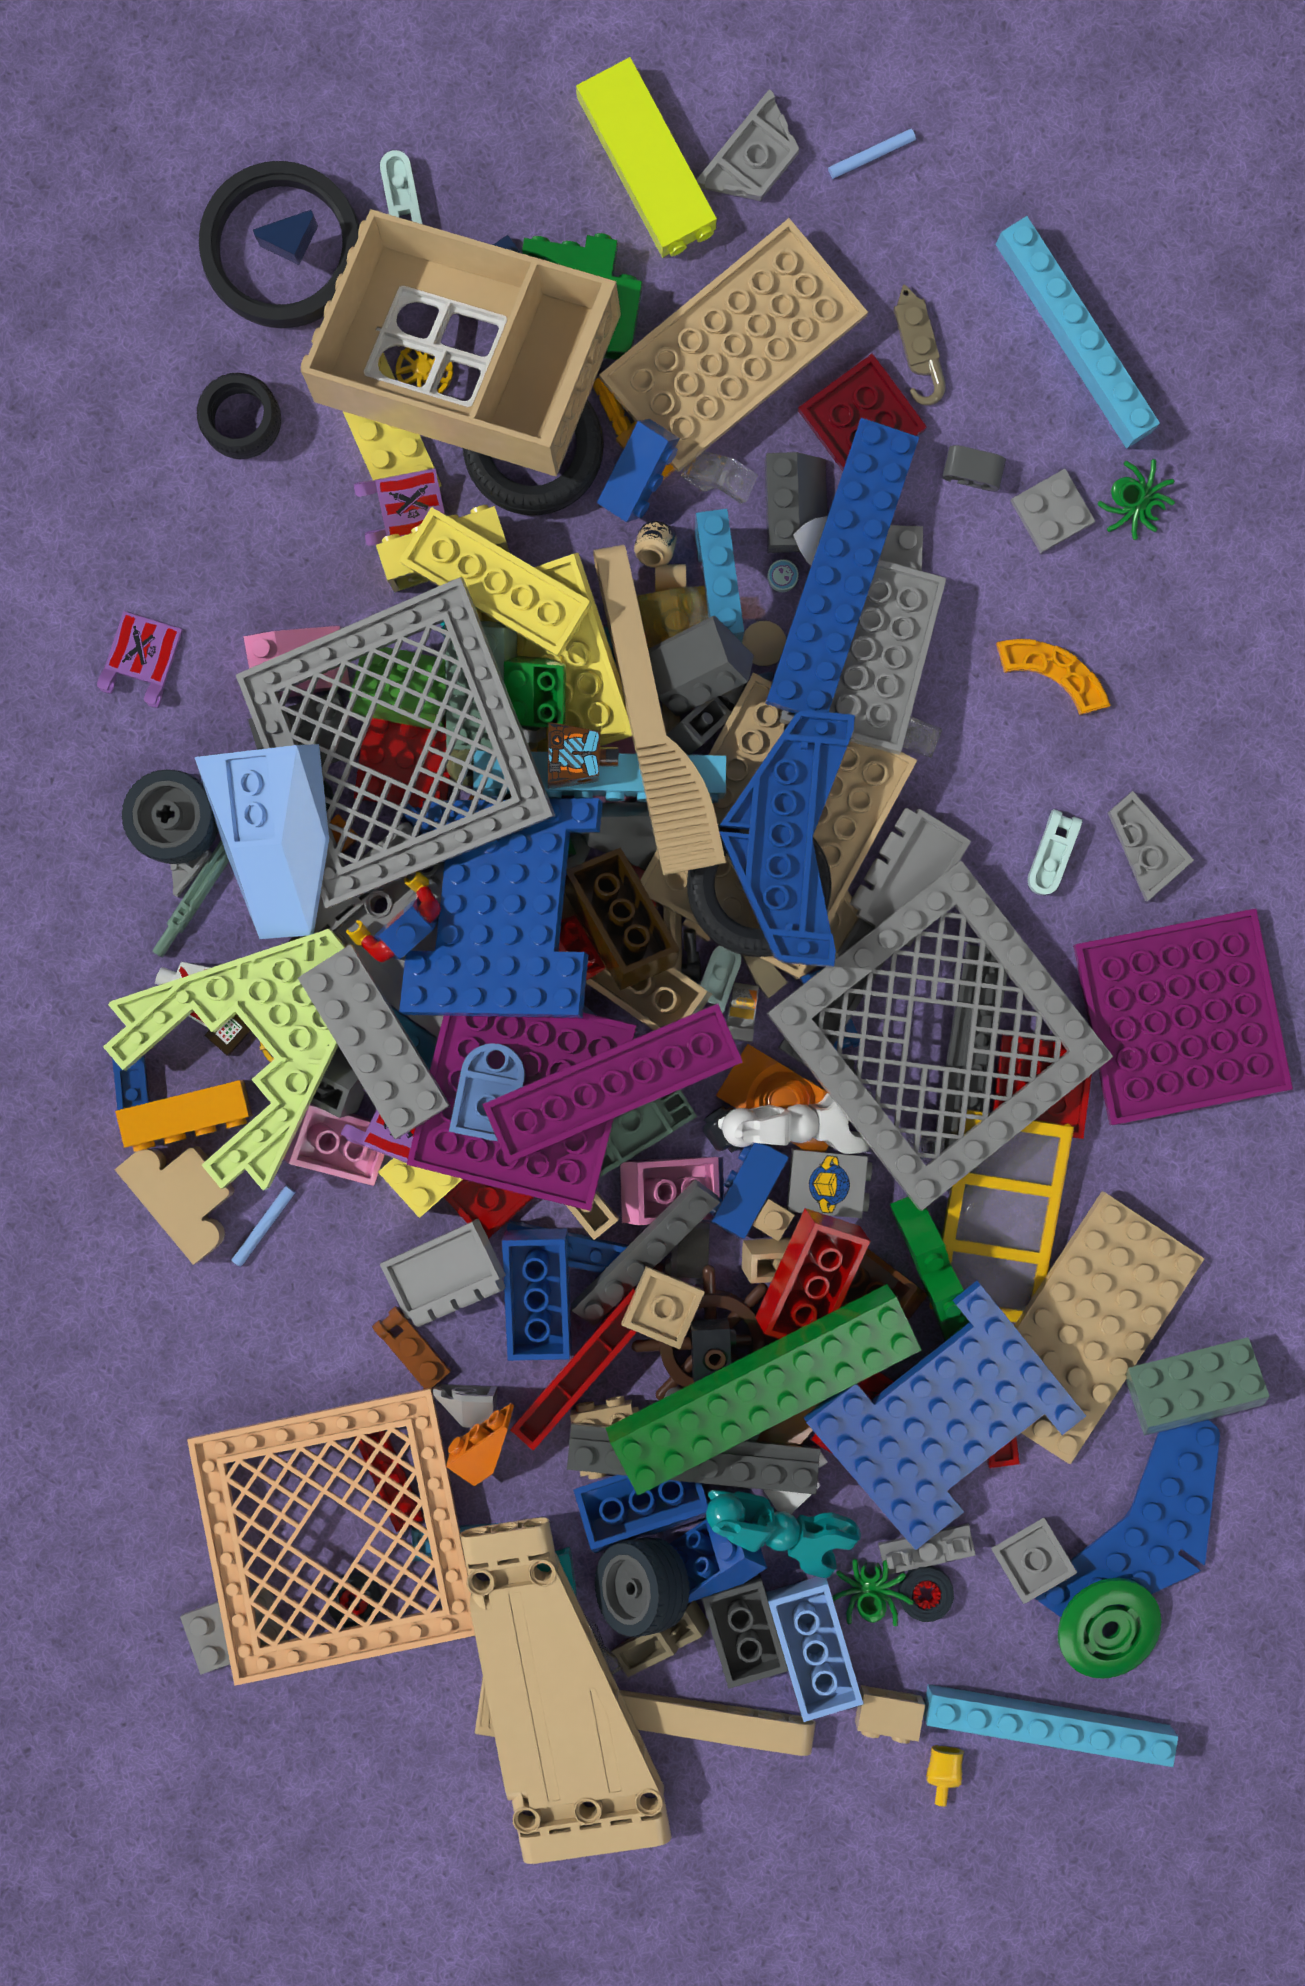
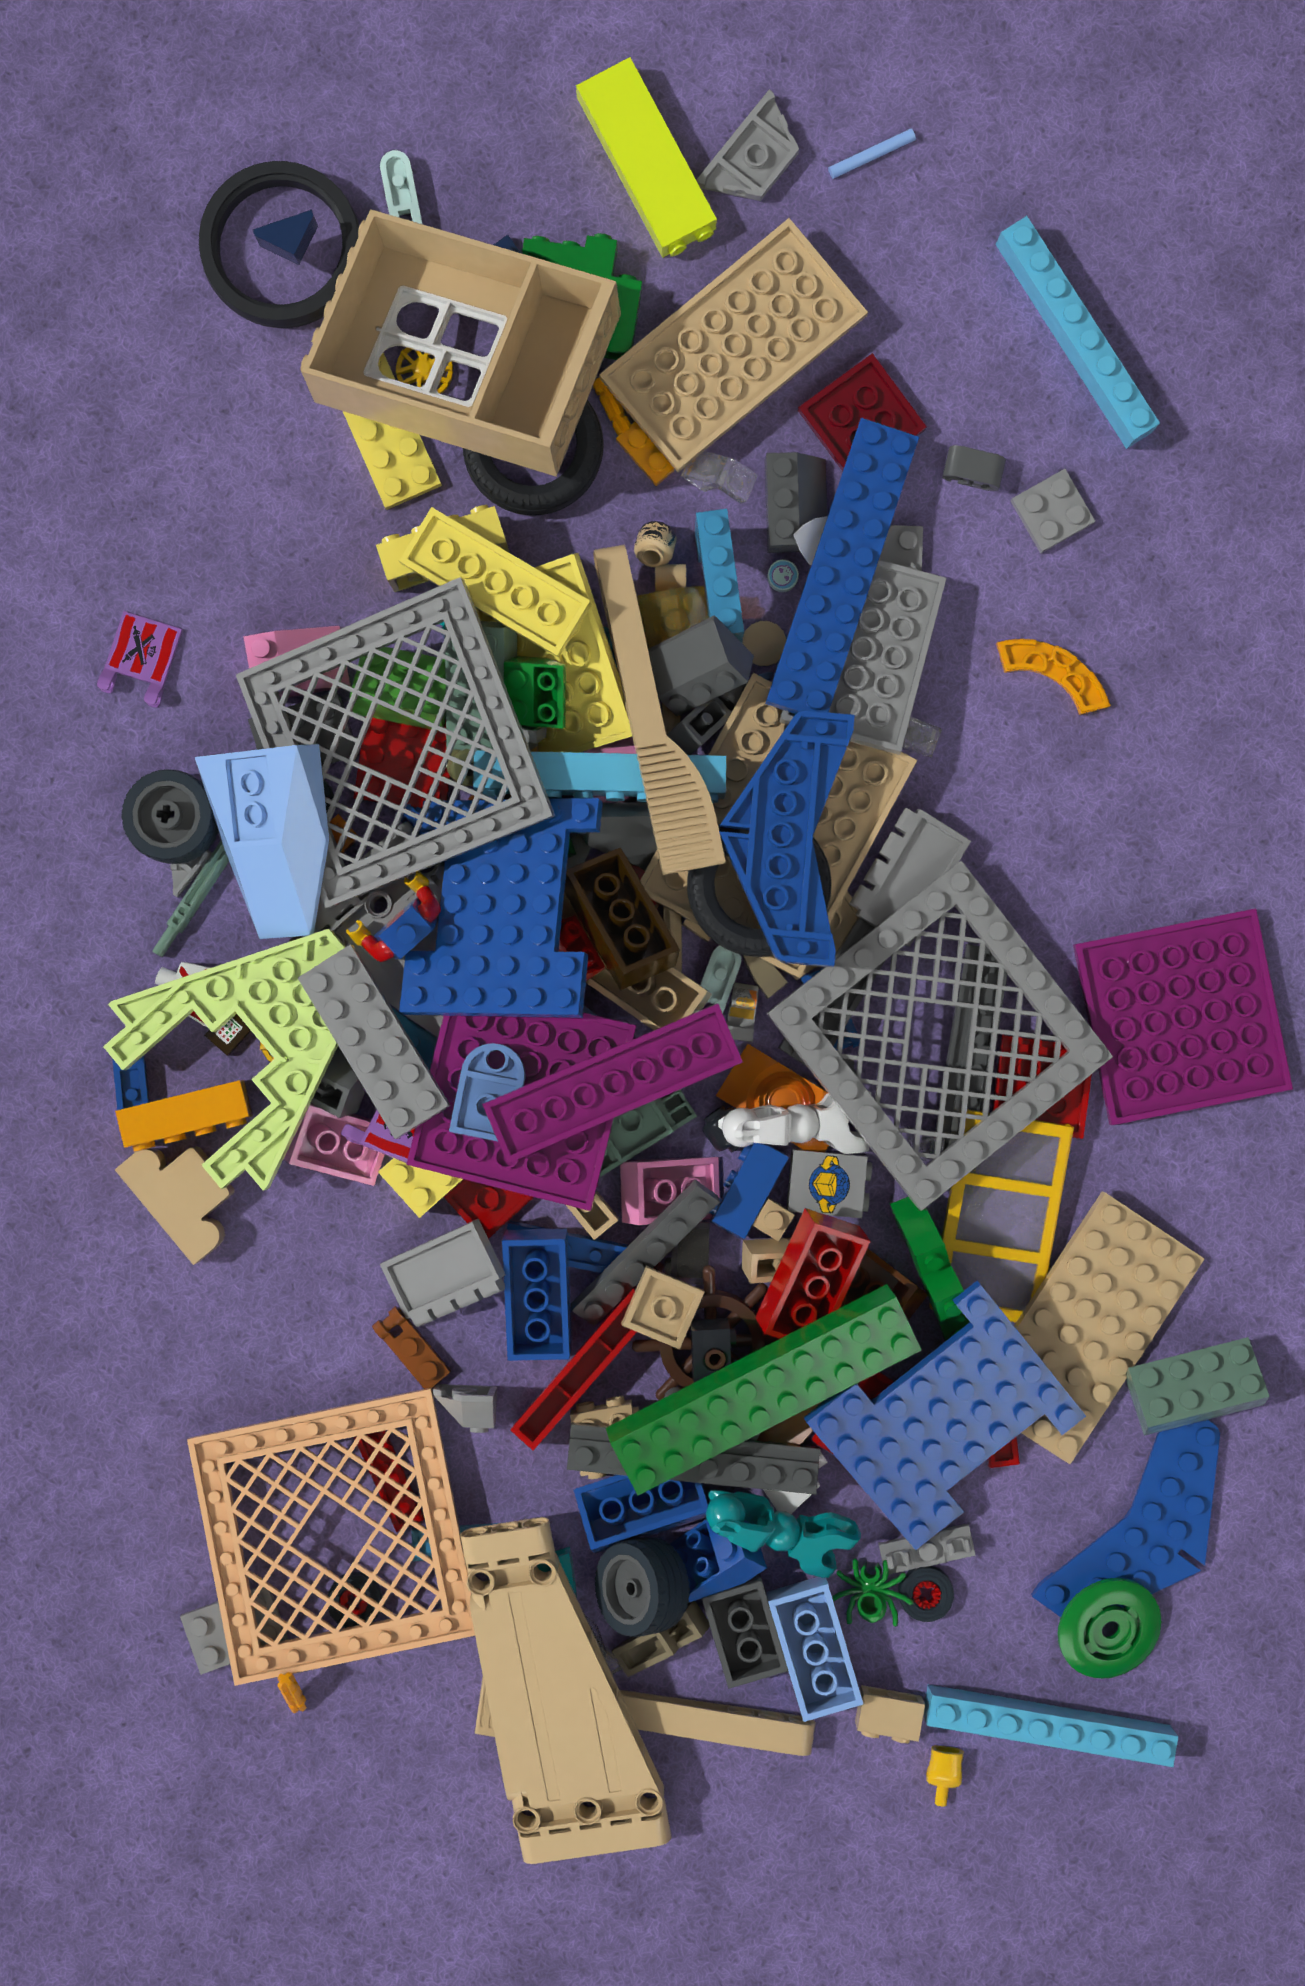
(221, 389): black tyre -> none
(263, 1226): light blue bar -> none
(291, 1692): none -> light orange axle
(403, 501): flag -> none
(478, 1451): orange slope -> none
(576, 756): torso -> none
(639, 470): blue brick -> none
(693, 966): black plate -> none
(919, 344): dark tan plate -> none
(1034, 1560): light grey plate -> none
(1053, 853): light aqua plate -> none
(1137, 499): green animal -> none
(1147, 845): light grey wing -> none

